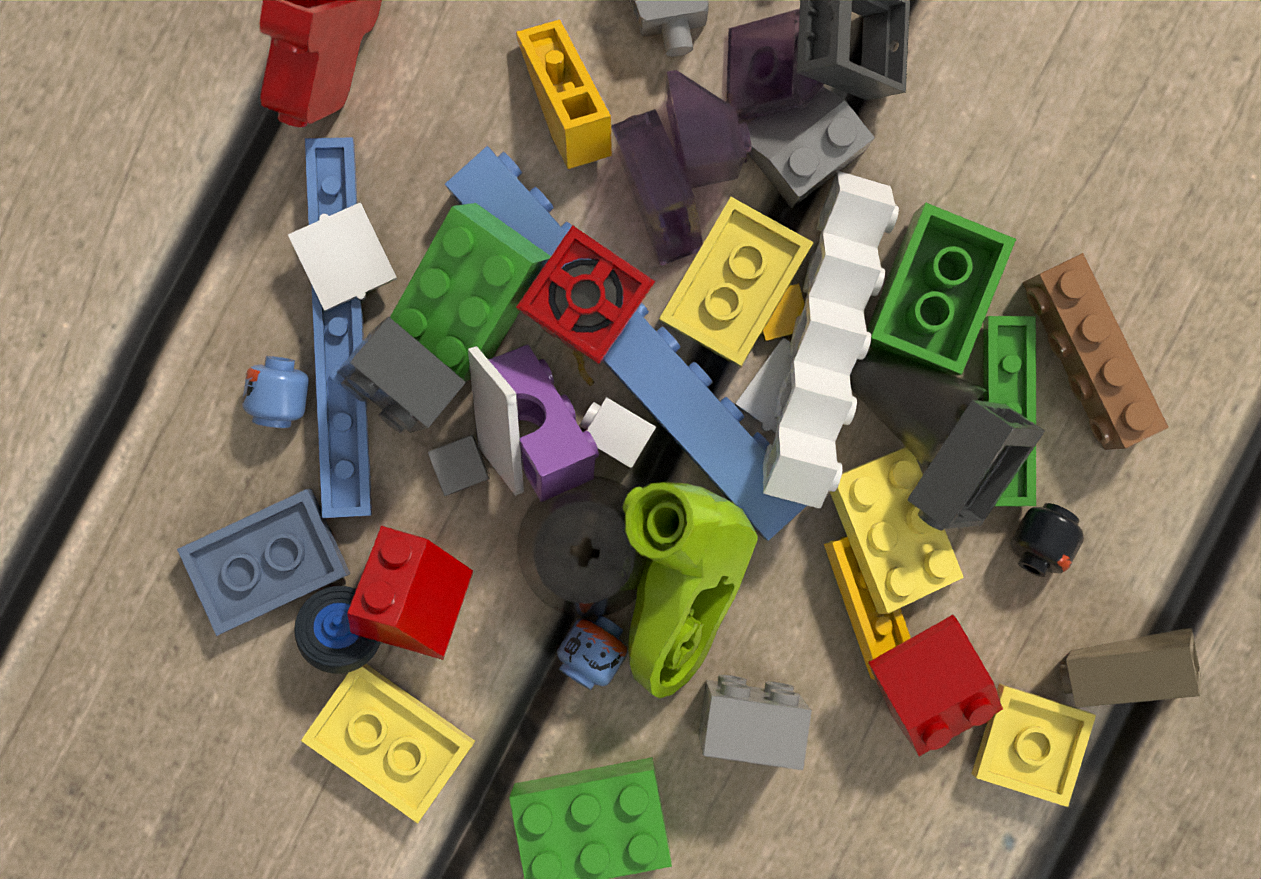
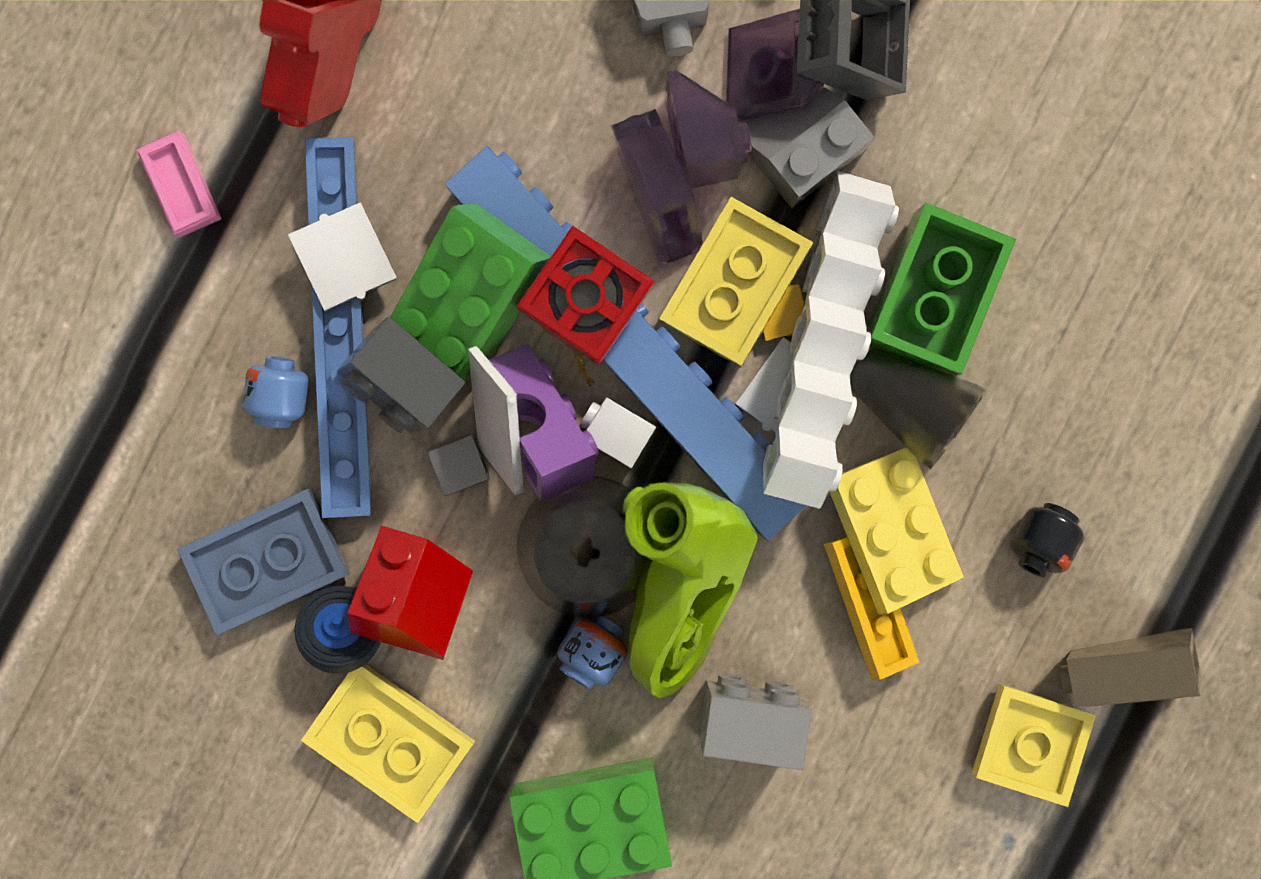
(178, 184): none -> bright pink tile
(566, 94): yellow slope -> none
(936, 686): red slope -> none
(974, 466): dark grey window -> none
(1011, 380): bright green plate -> none
(1094, 354): medium nougat brick -> none

